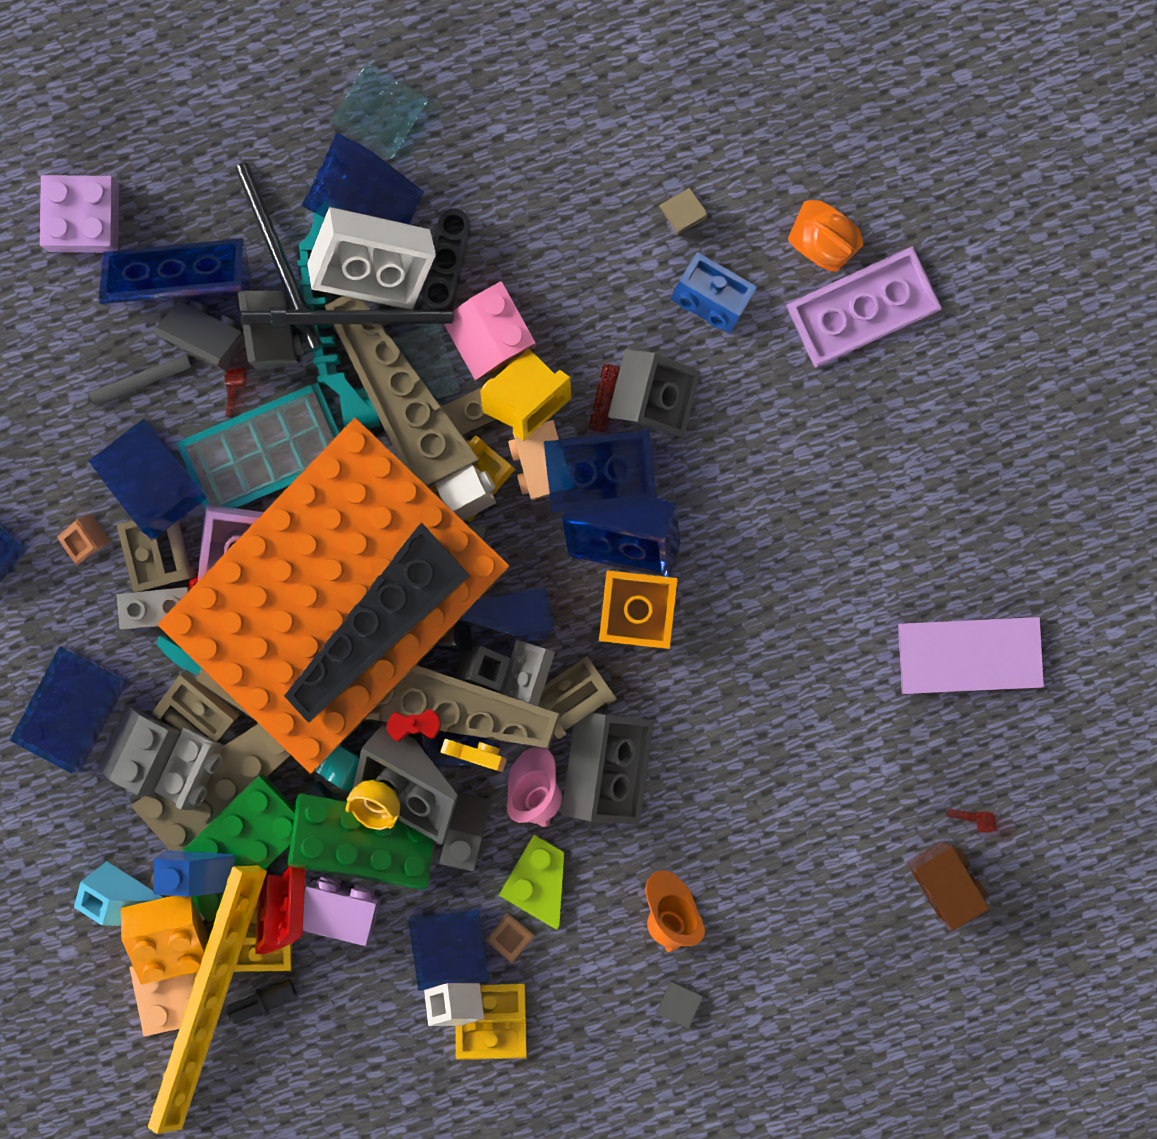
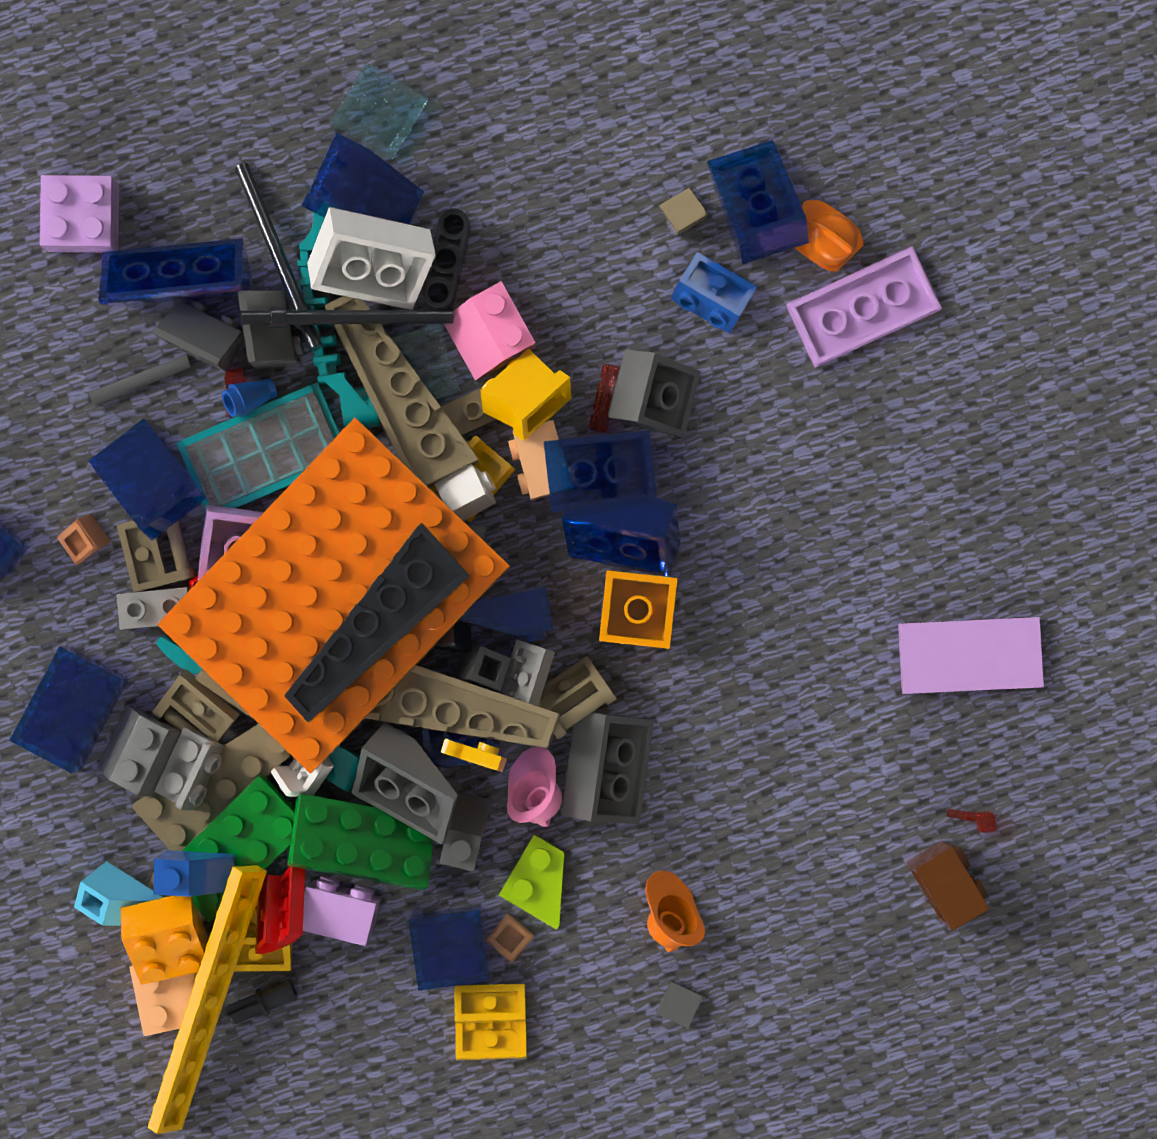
(247, 396): none -> blue cone
(296, 779): none -> white bracket
(374, 804): yellow hair -> none
(426, 723): red piece -> none
(454, 1004): white brick -> none
(759, 202): none -> clear blue slope

